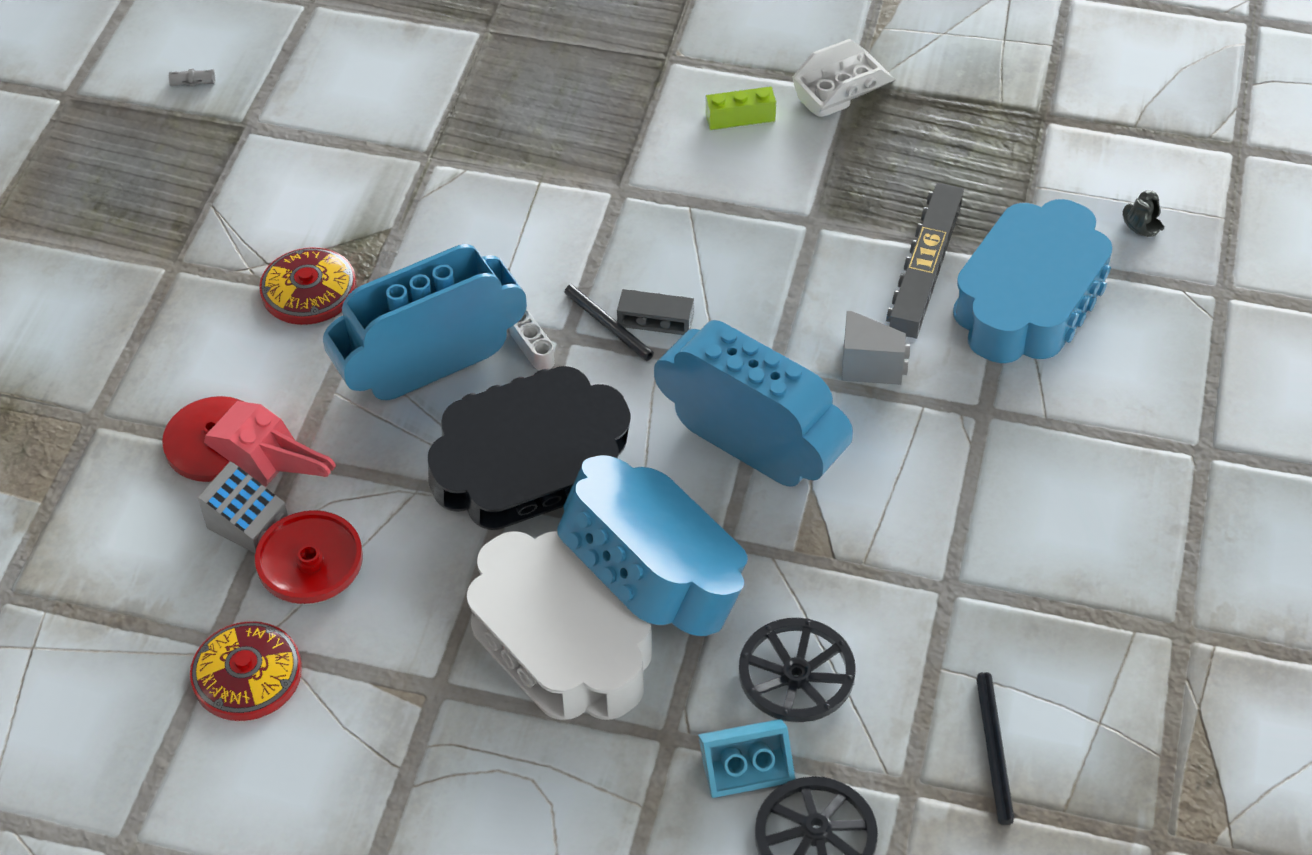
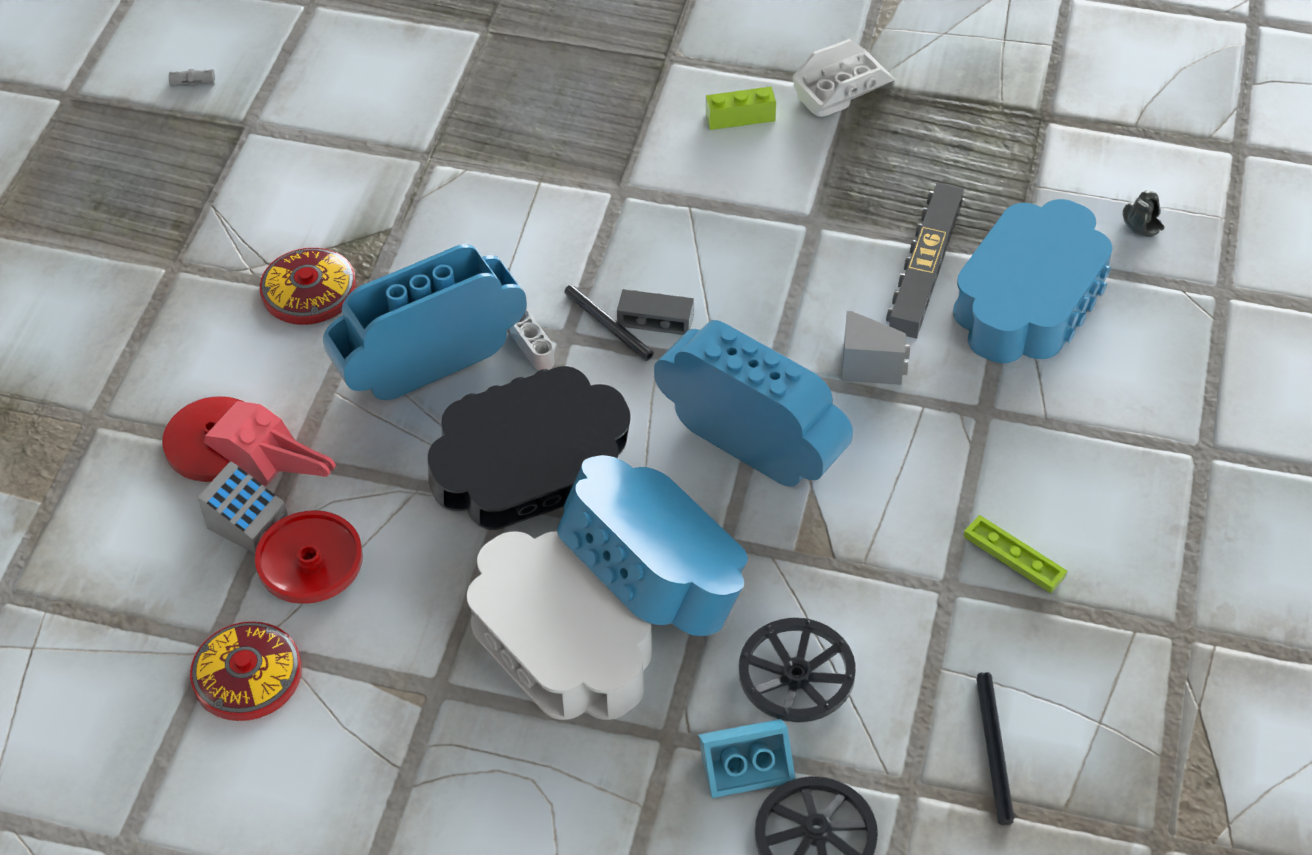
(1015, 554): none -> lime plate

